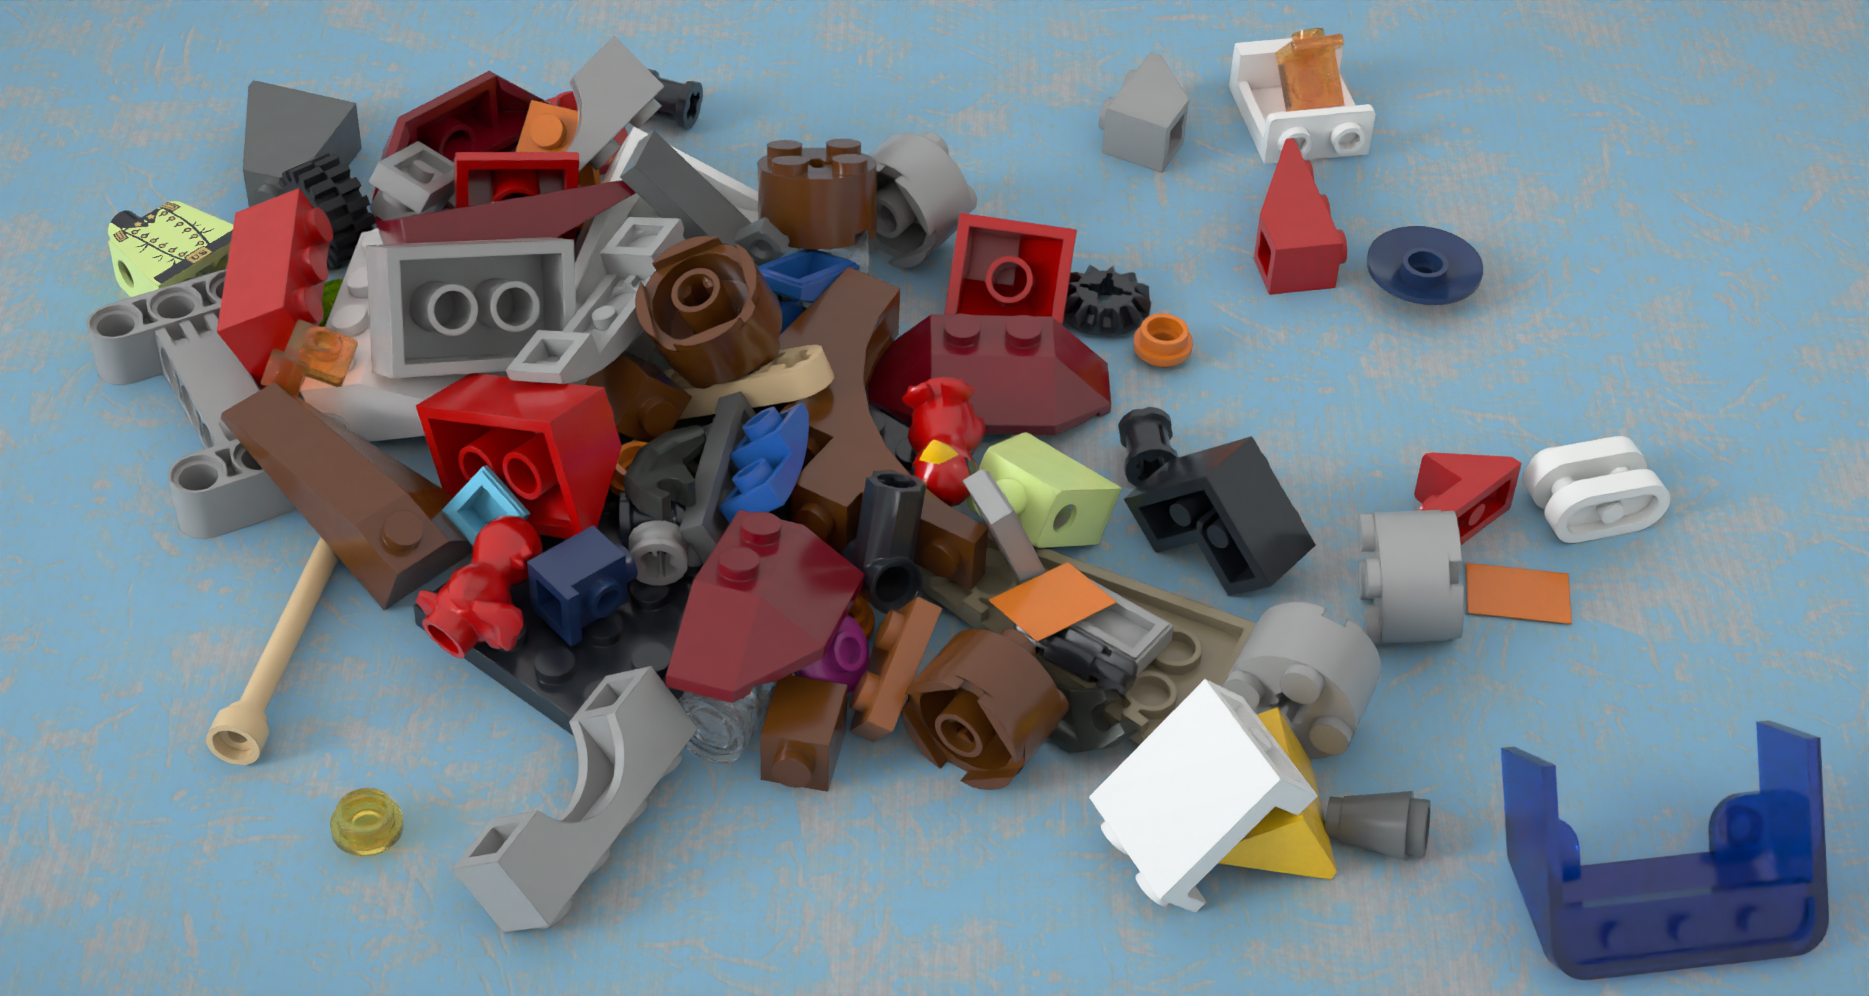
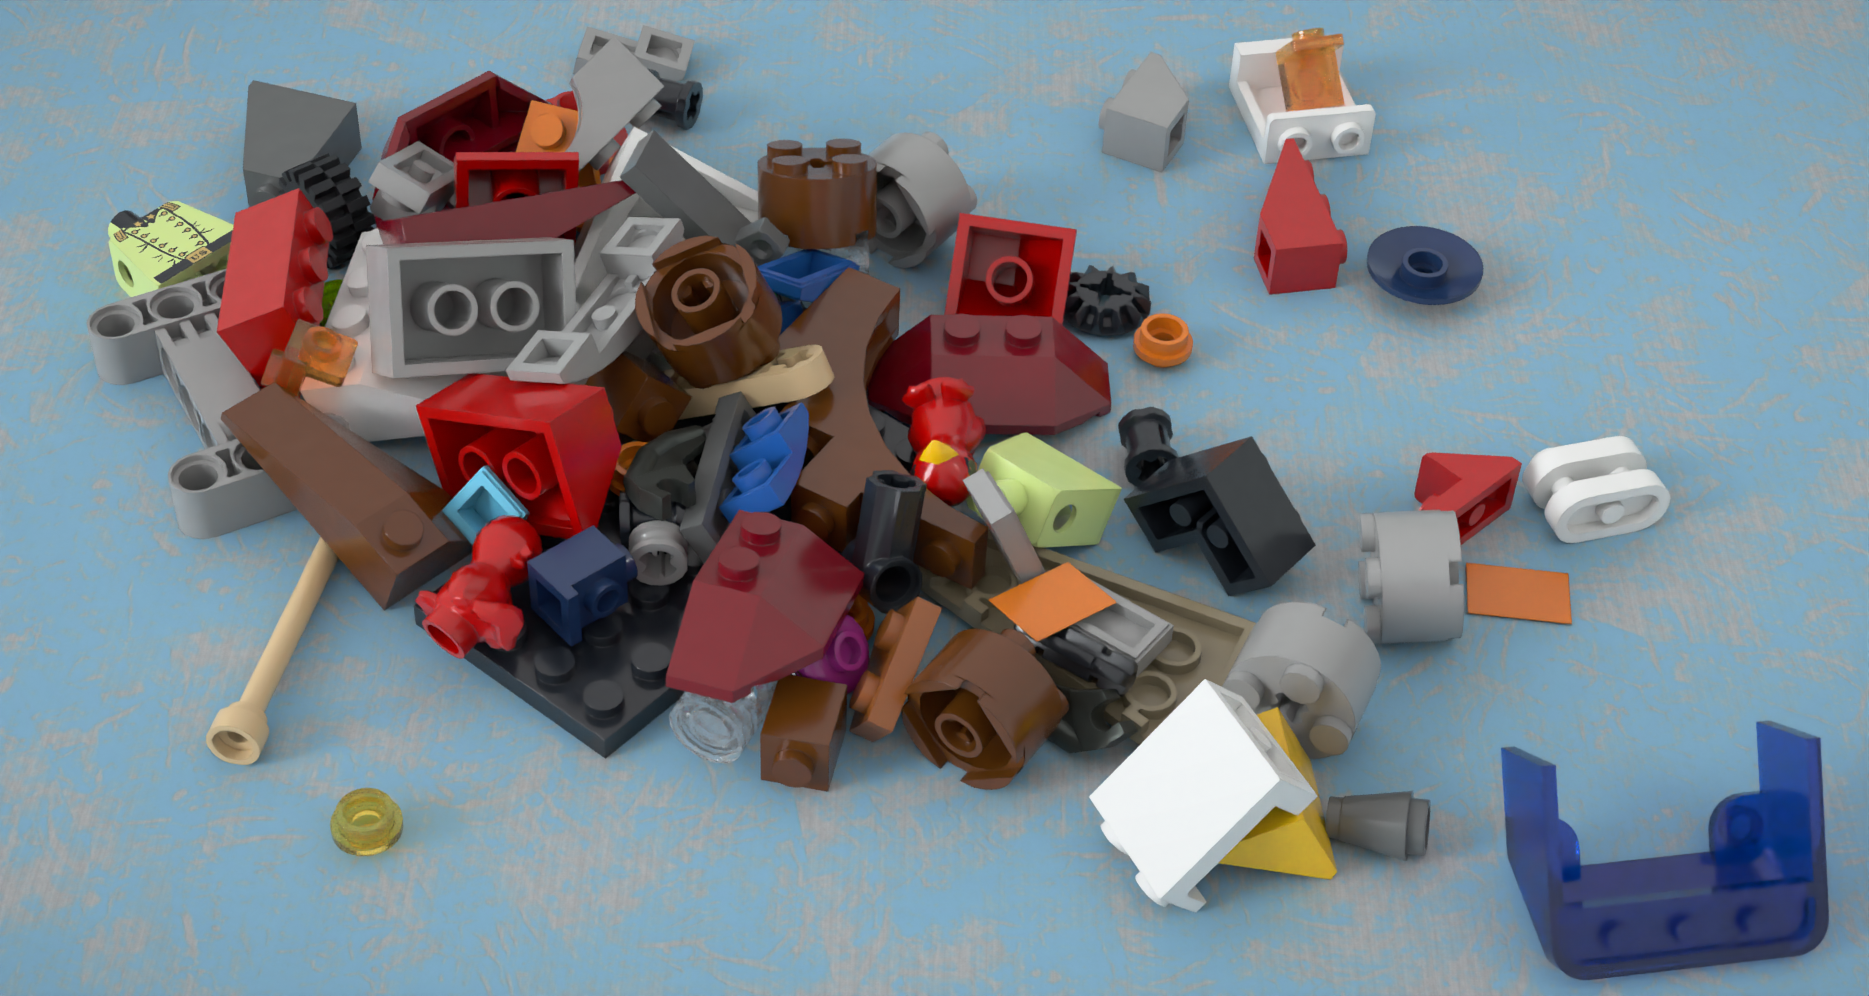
(532, 864): light grey arch -> none
(654, 49): none -> light grey slope

